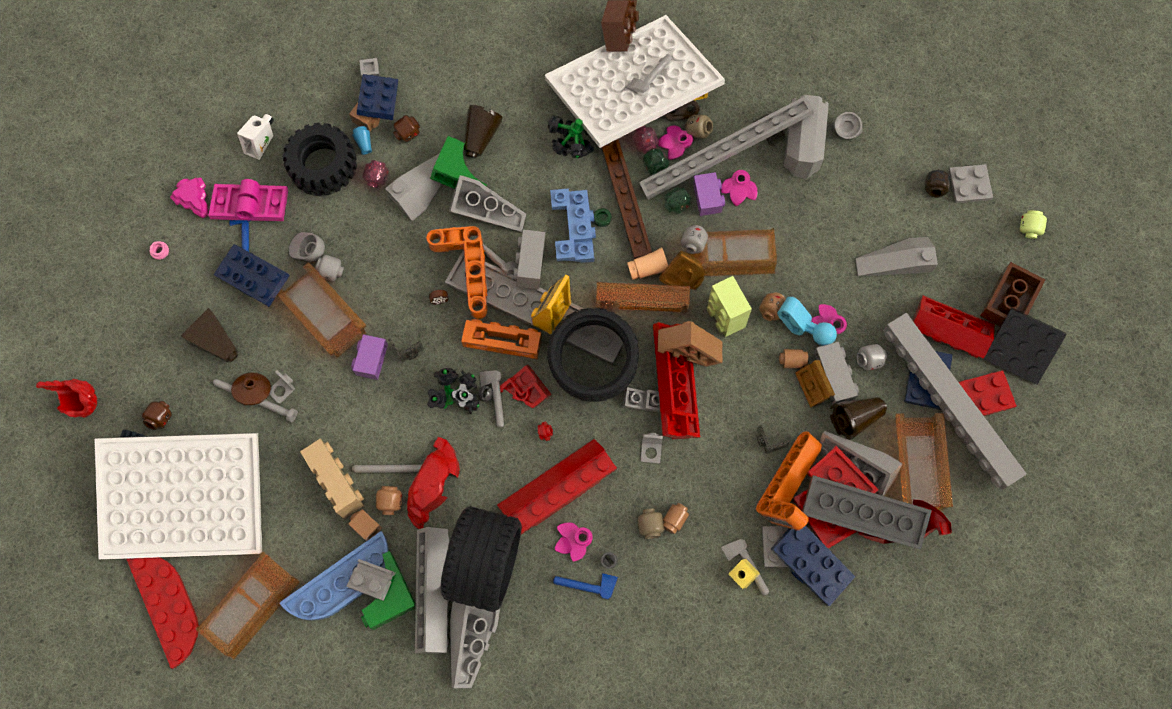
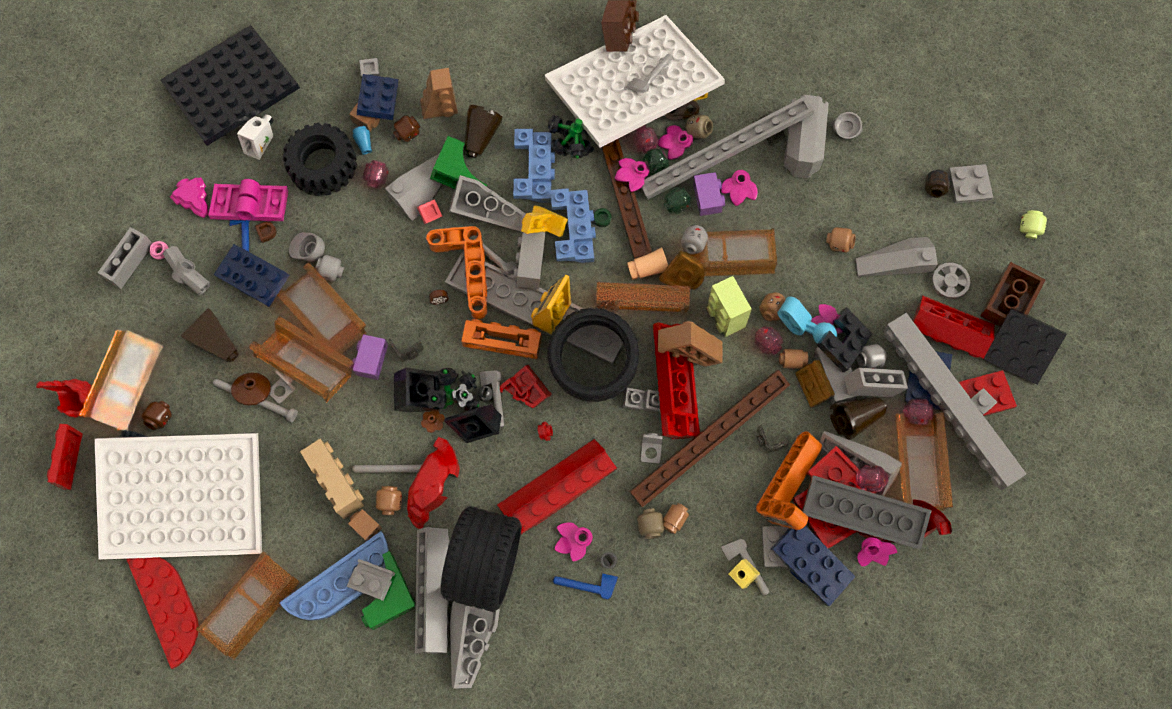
(64, 457): none -> red plate
(121, 380): none -> clear orange piece
(125, 258): none -> light grey brick
(184, 271): none -> light grey piece
(229, 84): none -> black plate
(266, 231): none -> reddish brown tile
(304, 359): none -> clear orange piece
(412, 390): none -> black slope
(429, 211): none -> coral plate
(435, 424): none -> dark orange plant
(439, 95): none -> medium nougat wedge
(475, 423): none -> black slope
(538, 184): none -> medium blue bracket
(543, 220): none -> yellow bracket
(630, 173): none -> dark pink plate
(709, 438): none -> reddish brown plate
(768, 340): none -> clear pink head
(841, 239): none -> medium nougat head
(845, 352): none -> black plate
(872, 478): none -> clear pink head
(875, 382): none -> light grey brick
(875, 551): none -> dark pink plate
(918, 411): none -> clear pink head
(950, 280): none -> light grey piece
(983, 401): none -> light grey plate

